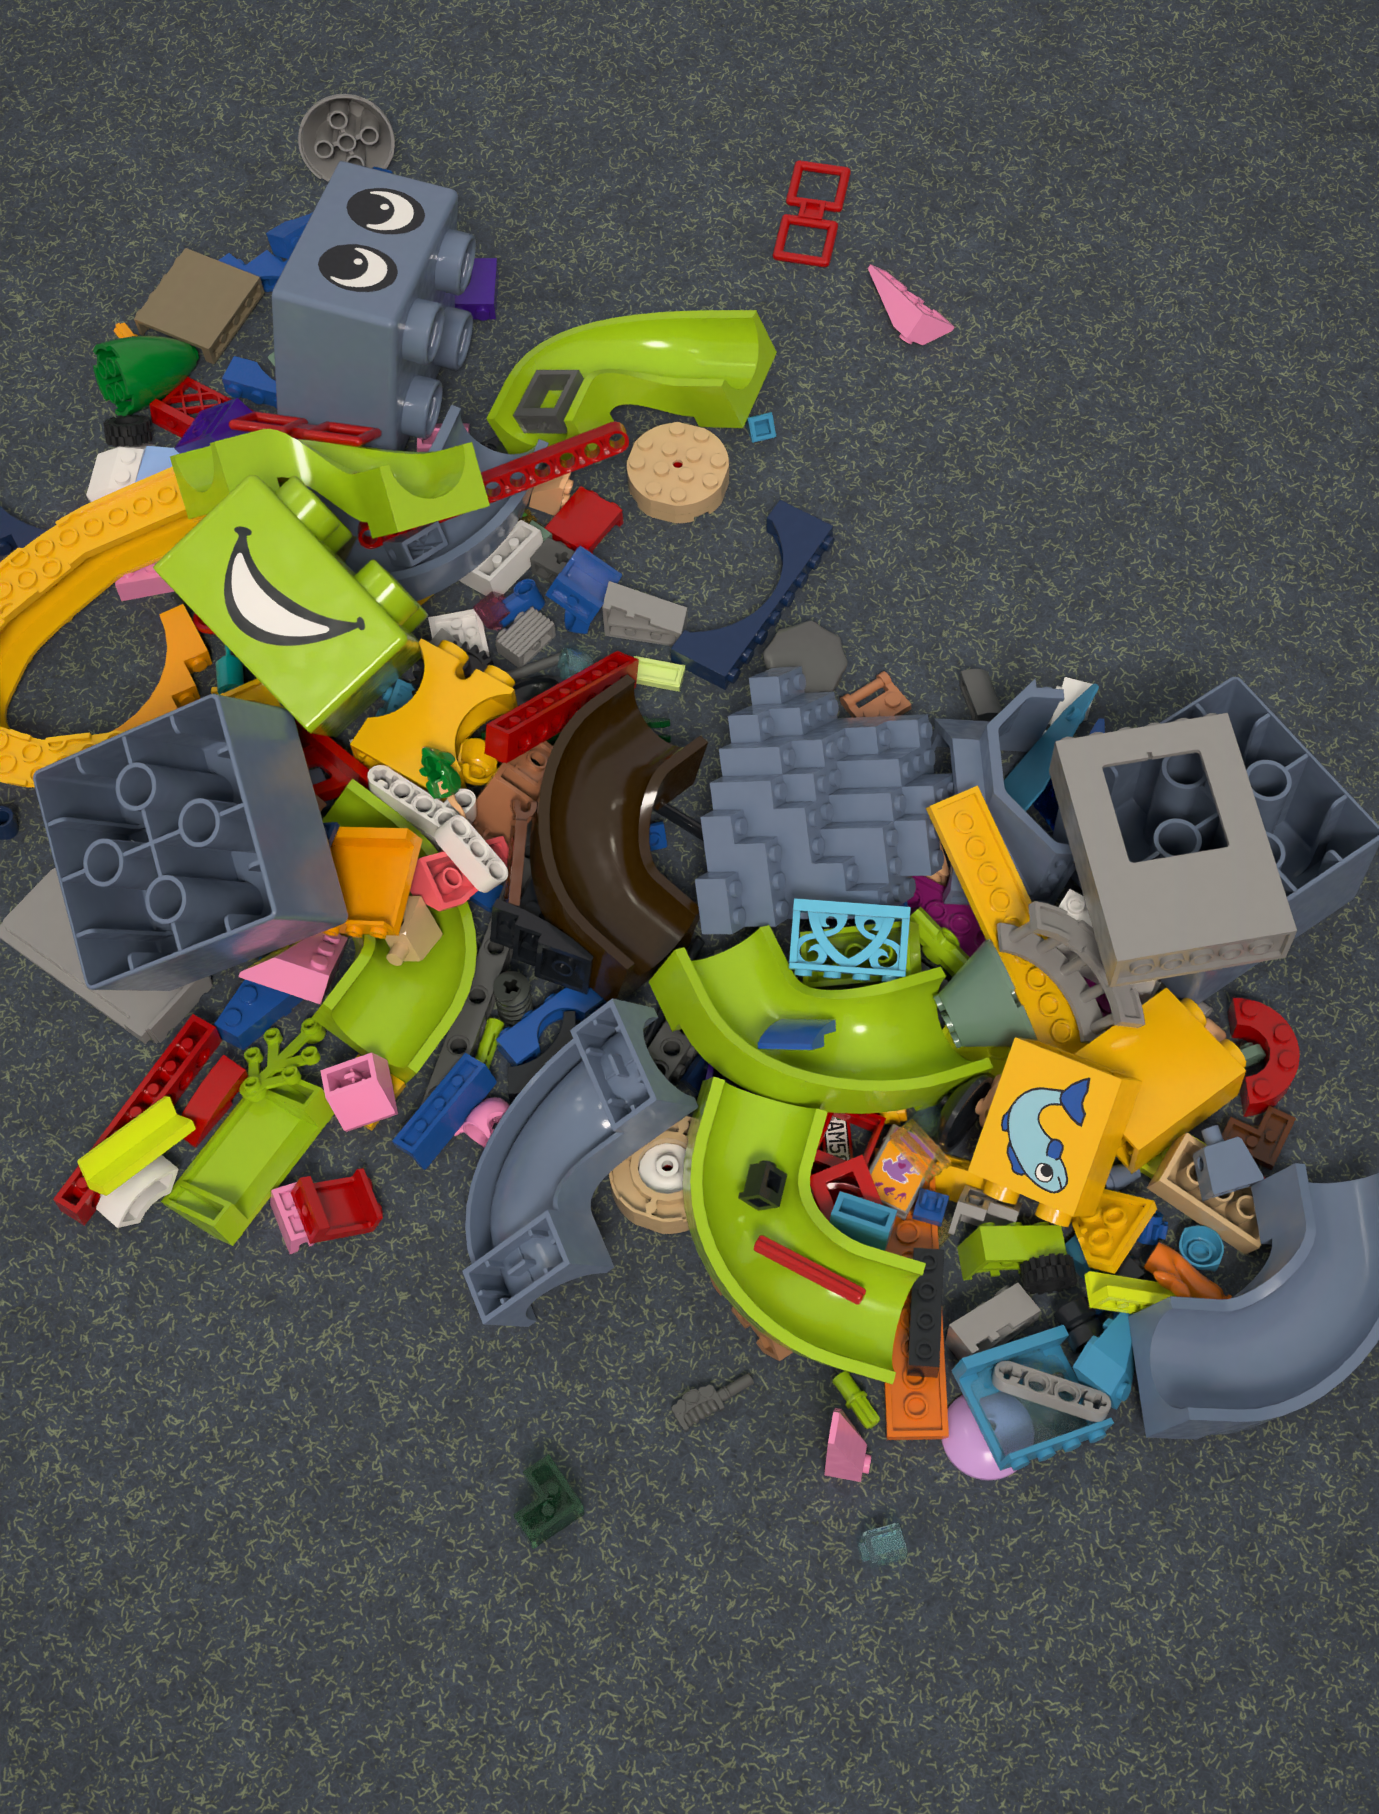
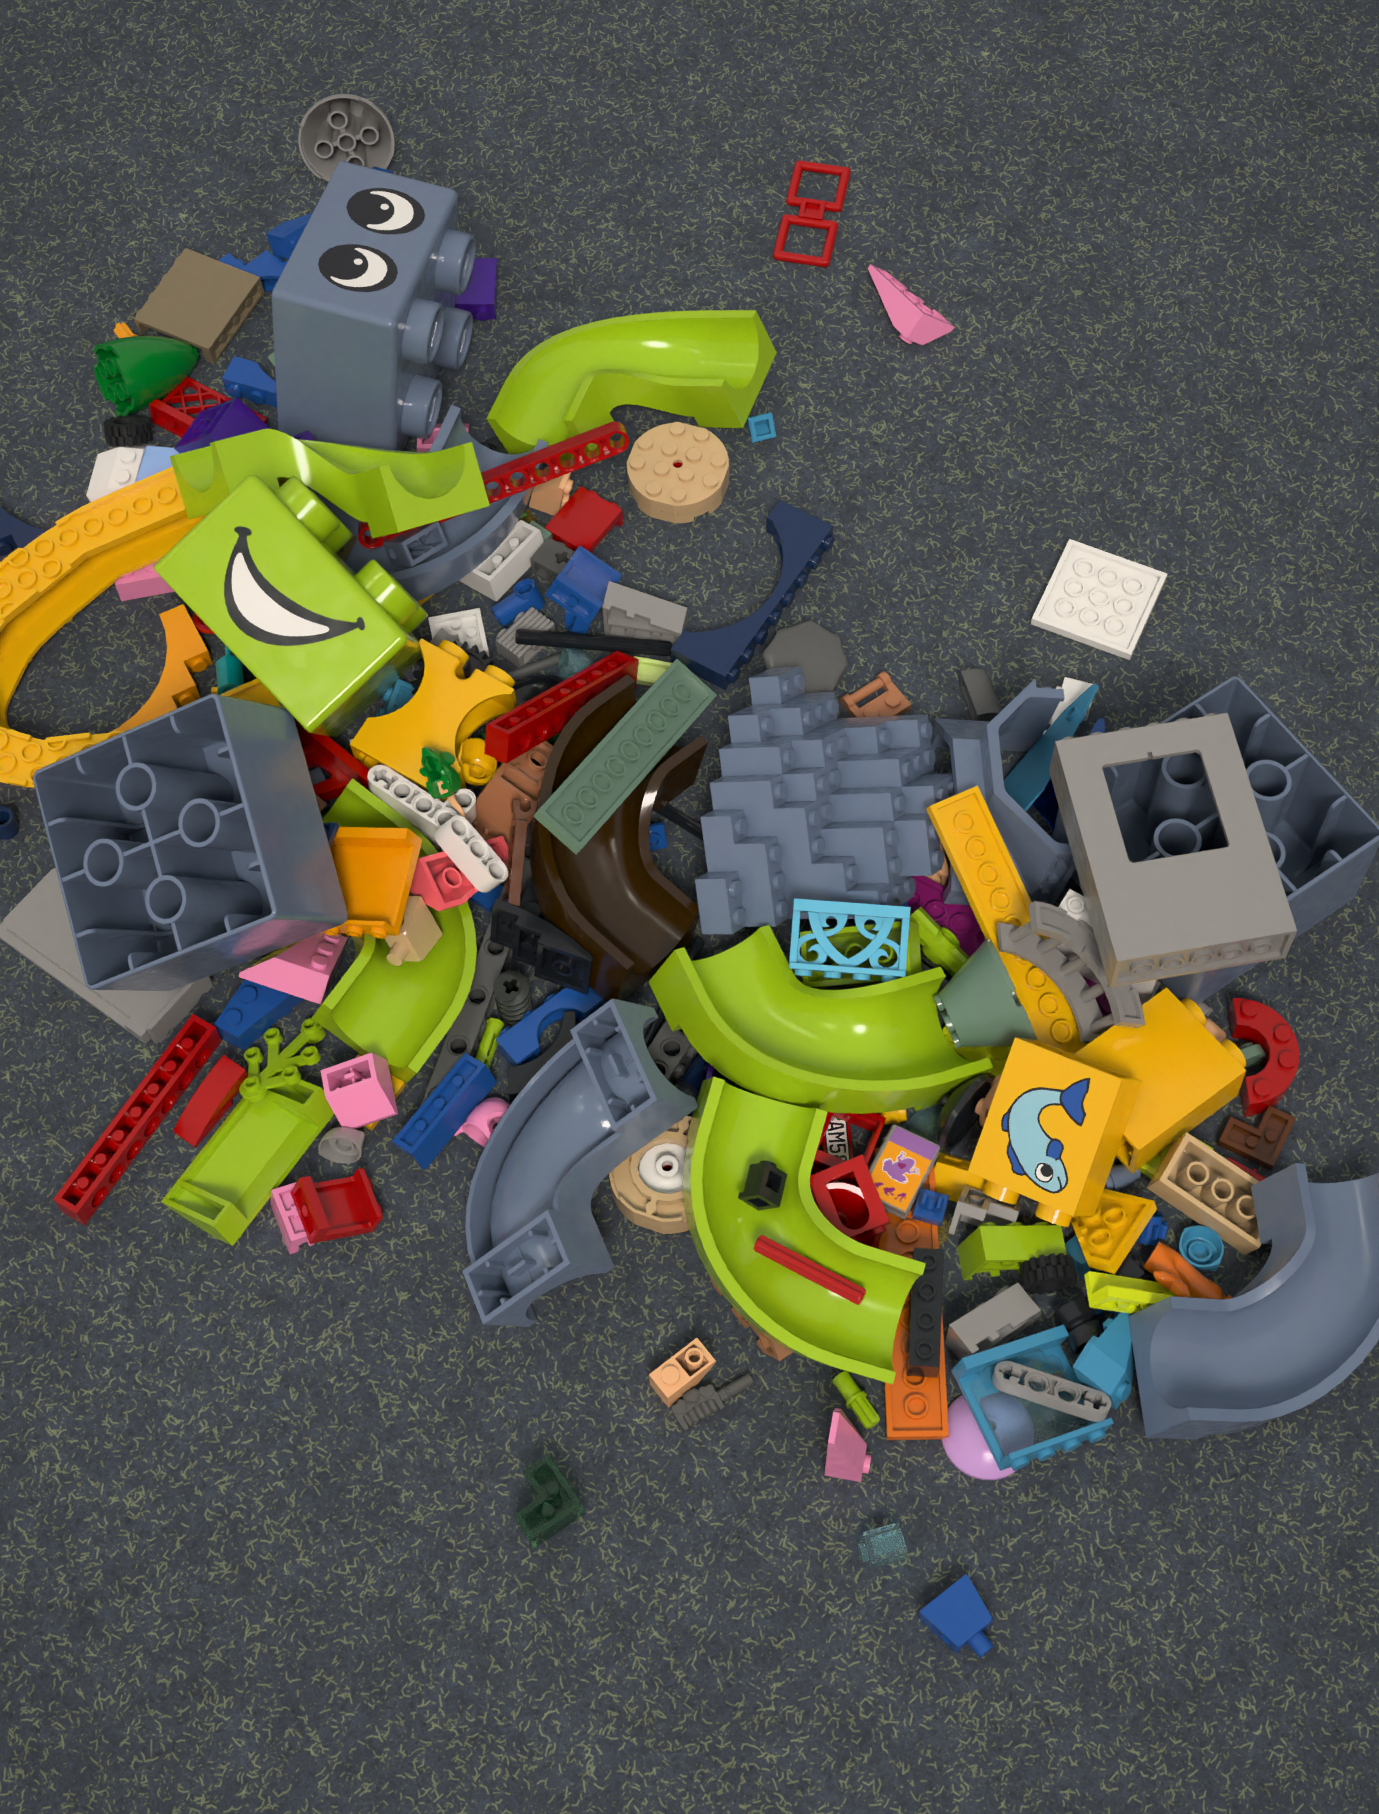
(134, 1146): neon yellow panel -> none
(135, 1196): white brick -> none
(300, 429): red bar -> none
(342, 1145): none -> light grey hat
(492, 610): clear pink panel -> none
(547, 420): dark grey window -> none
(593, 642): none -> black axle
(624, 757): none -> sand green plate
(681, 1372): none -> light nougat slope
(796, 1034): blue slope -> none
(863, 1220): dark azure brick -> none
(936, 1169): clear yellow tile -> none
(959, 1617): none -> blue torso
(1099, 599): none -> white plate
(1224, 1165): sand blue torso -> none

